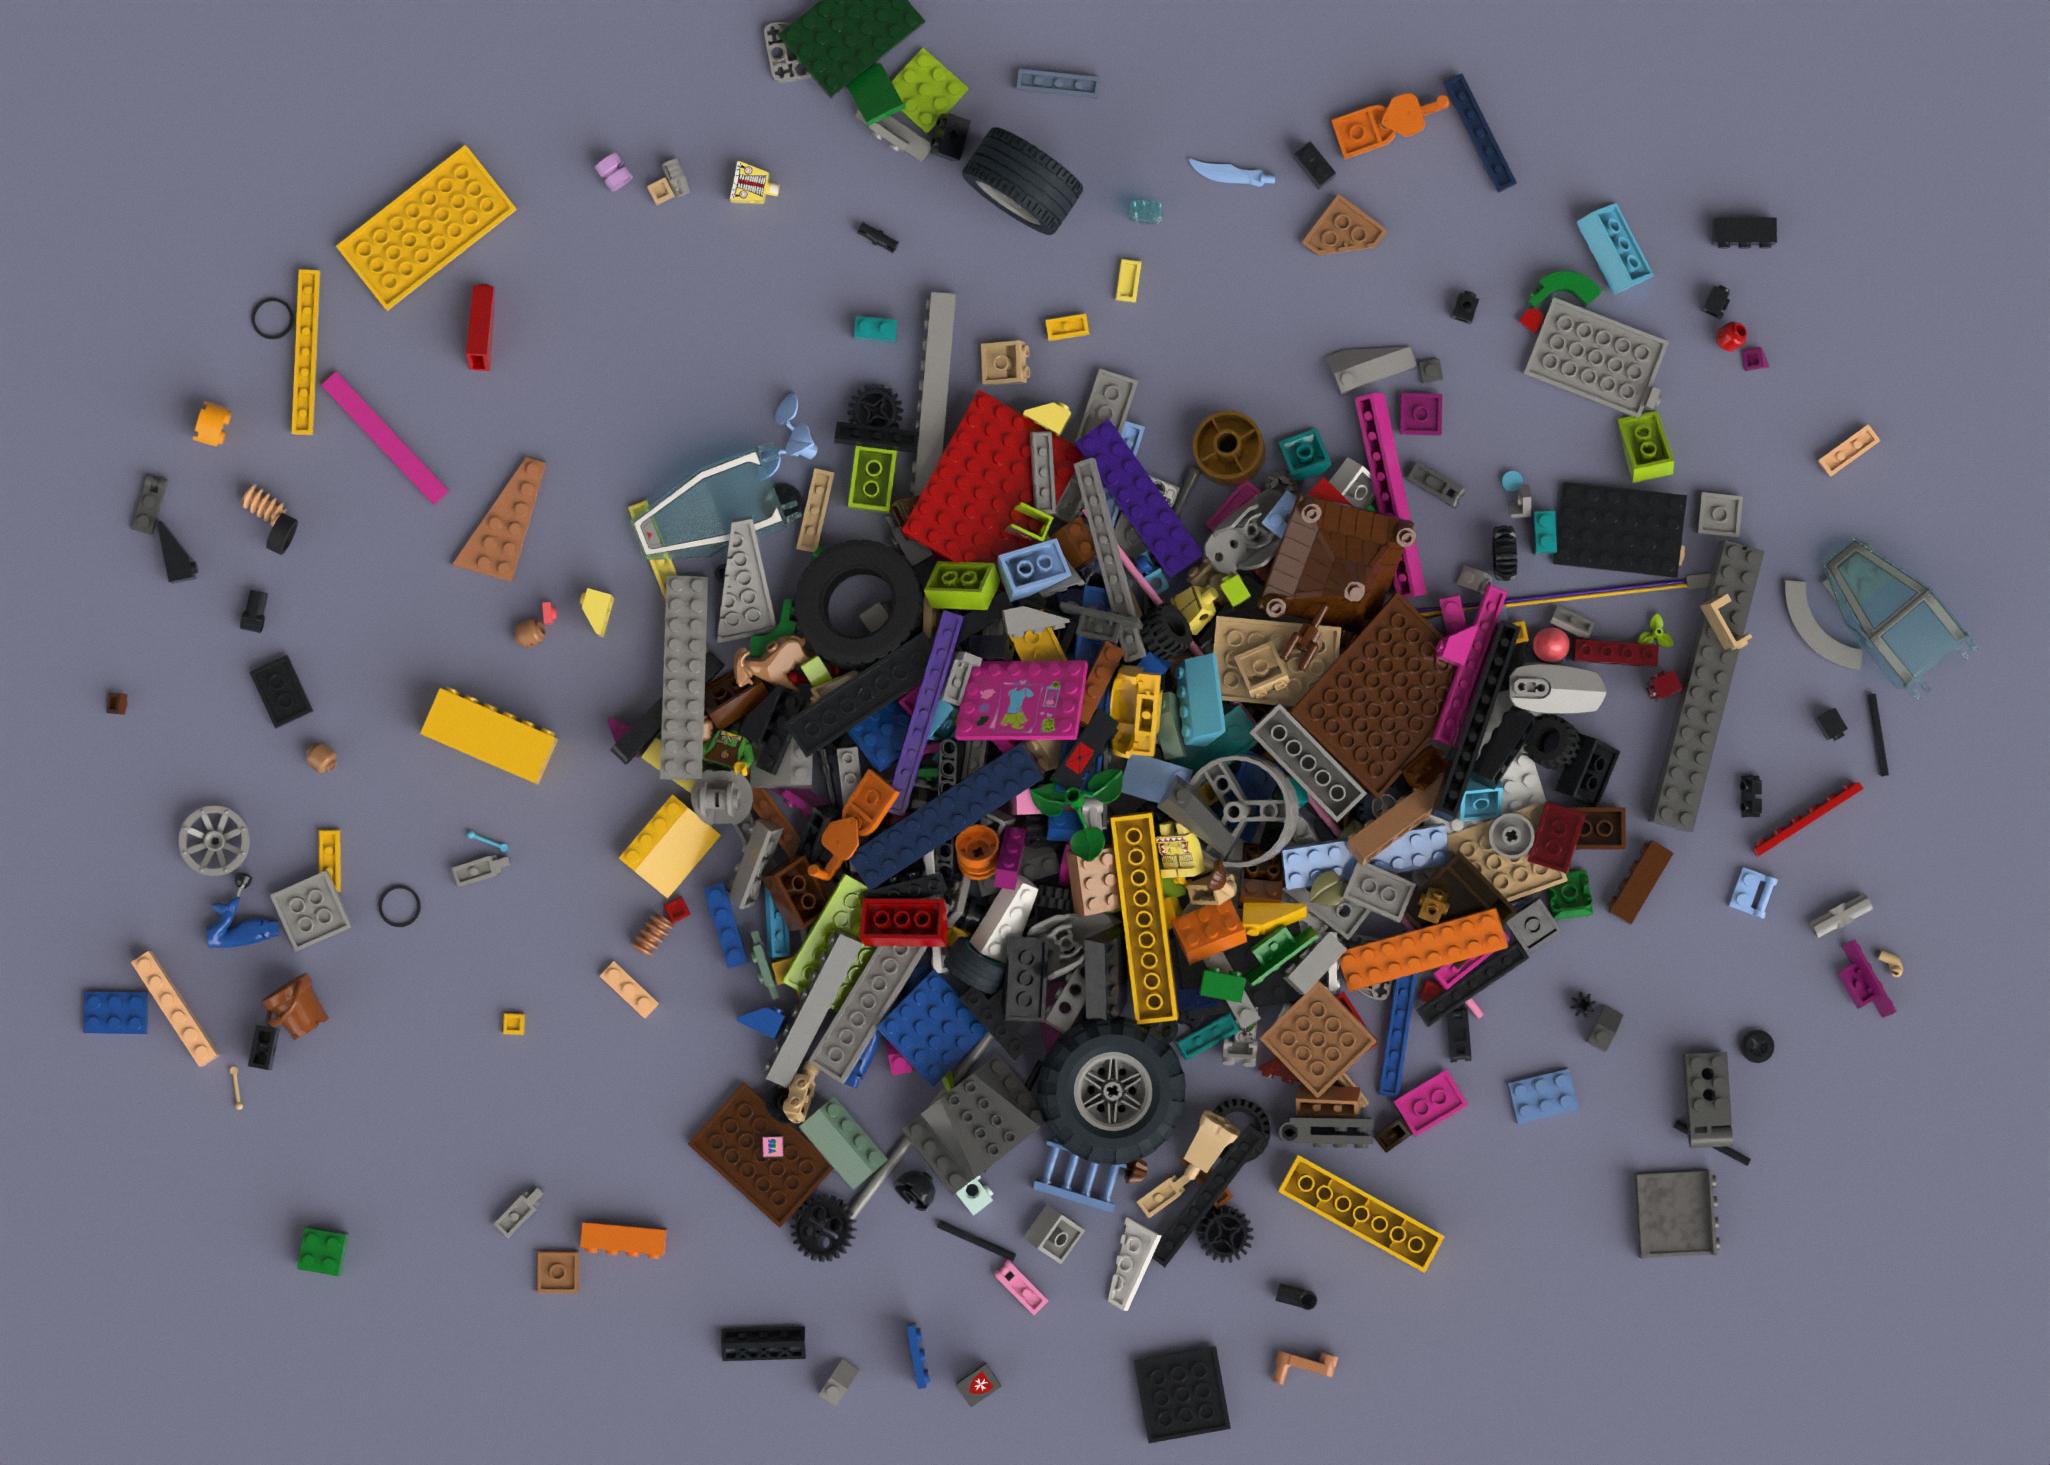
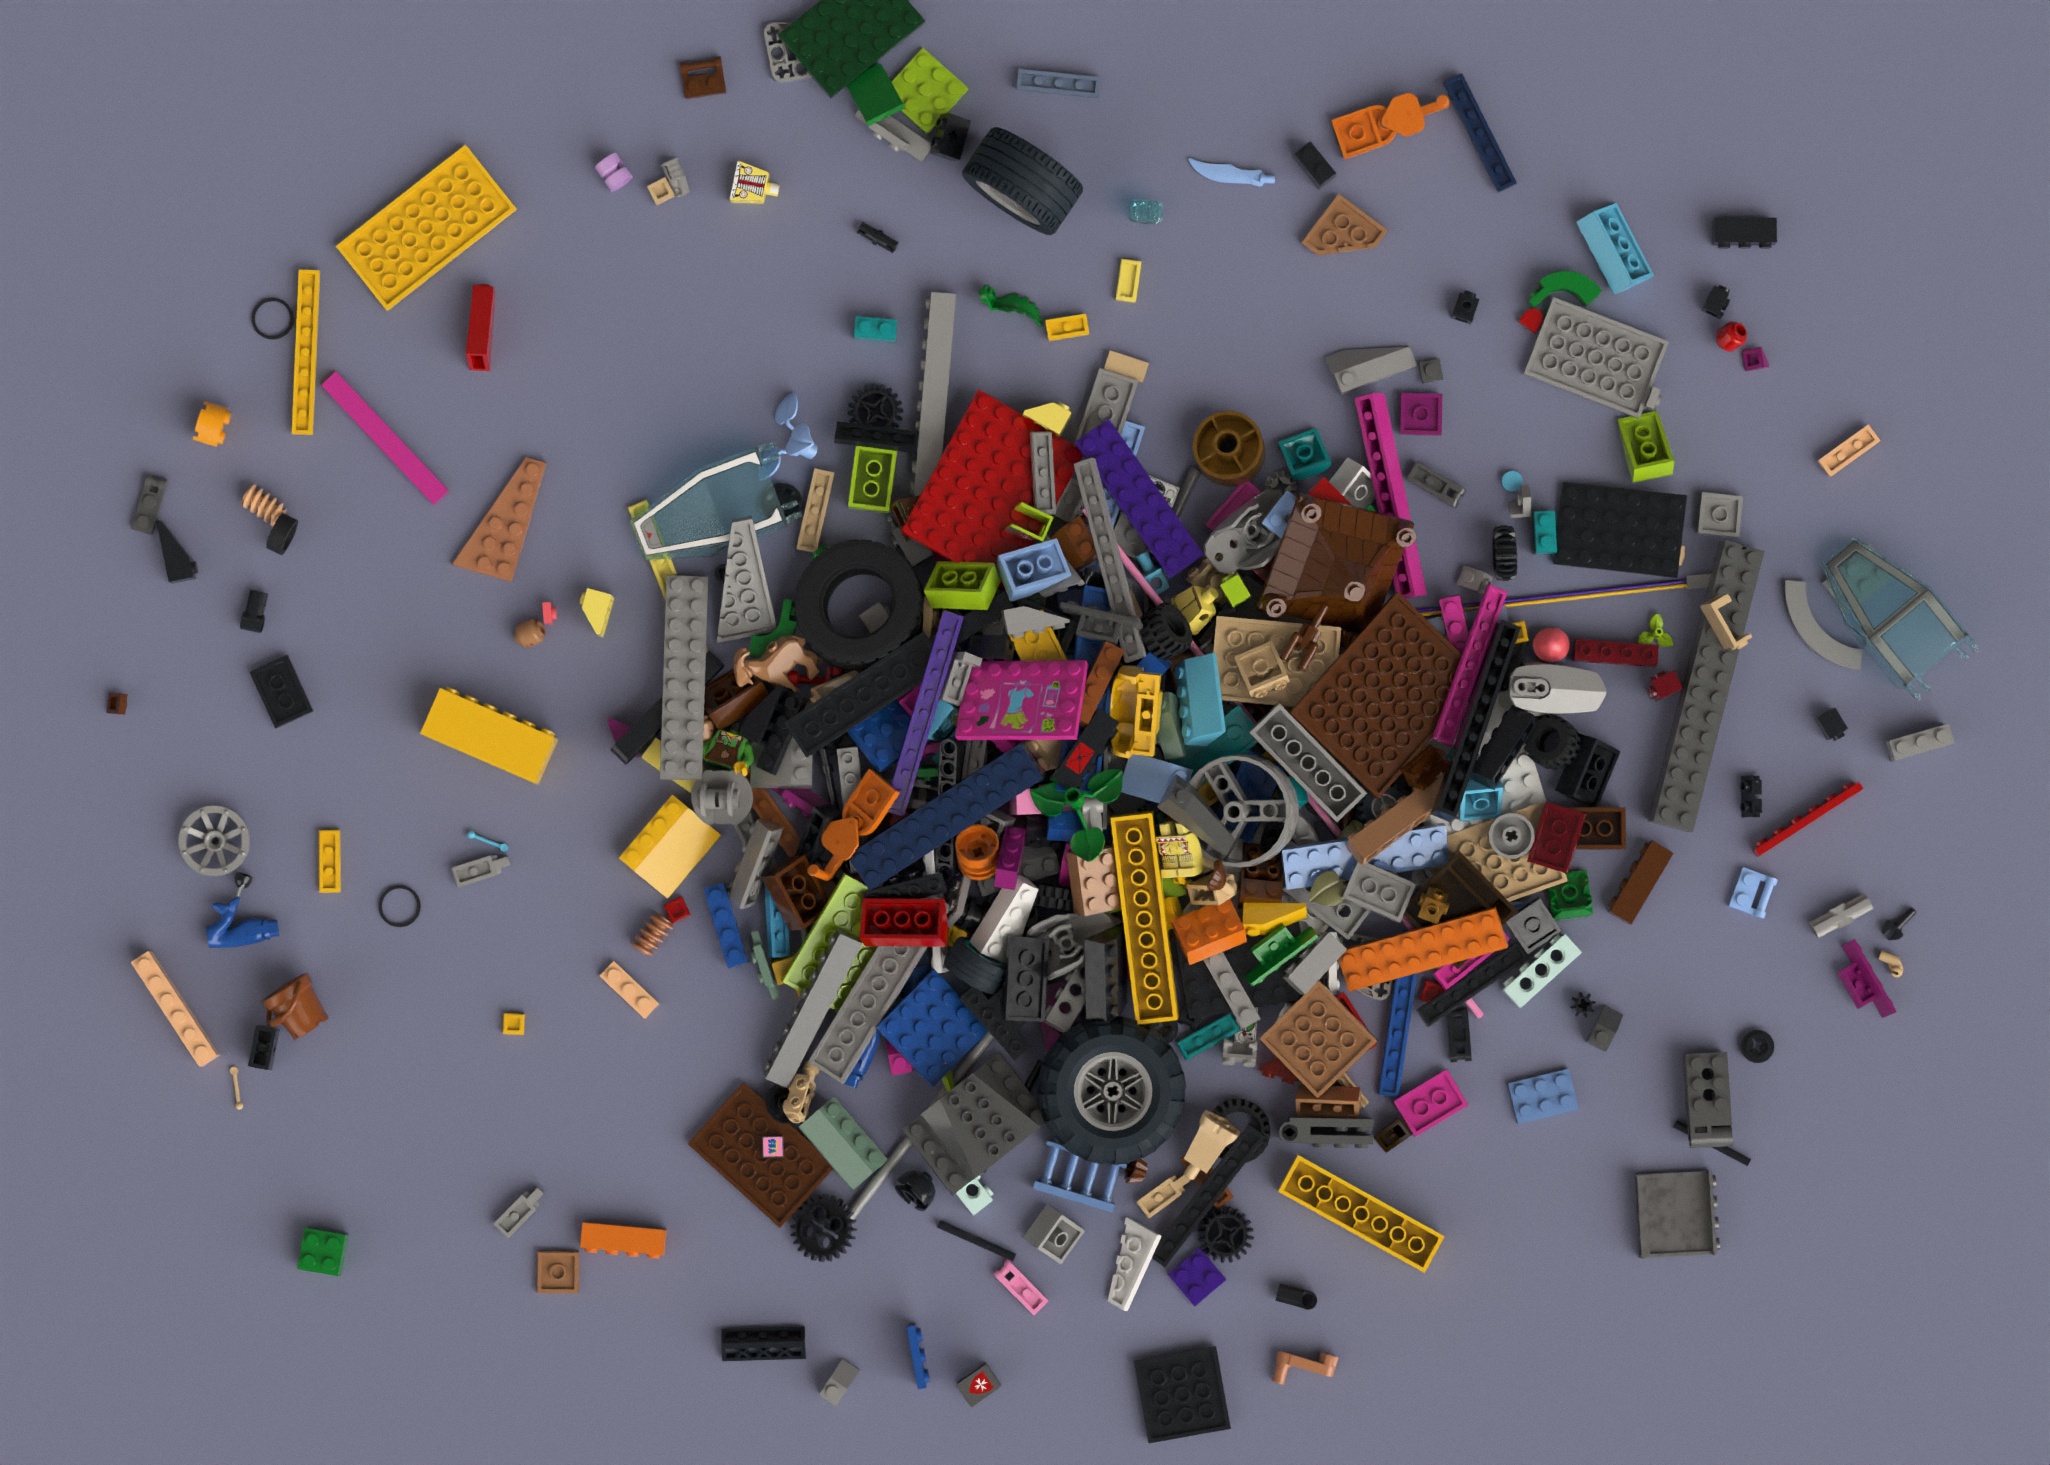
(116, 1012): blue plate -> none
(311, 910): light grey plate -> none
(321, 757): medium nougat head -> none
(705, 84): none -> reddish brown plate
(764, 1020): blue slope -> none
(816, 671): lime tile -> none
(1004, 363): tan plate -> none
(1010, 303): none -> green plant
(1126, 366): none -> tan tile
(1143, 564): blue plate -> none
(1190, 999): clear blue plate -> none
(1197, 1276): none -> dark purple plate
(1222, 985): green brick -> none
(1456, 646): dark pink slope -> none
(1568, 951): none -> light aqua brick
(1572, 622): light grey plate -> none
(1878, 735): black bar -> none
(1898, 924): none -> black bar
(1919, 742): none -> light grey brick

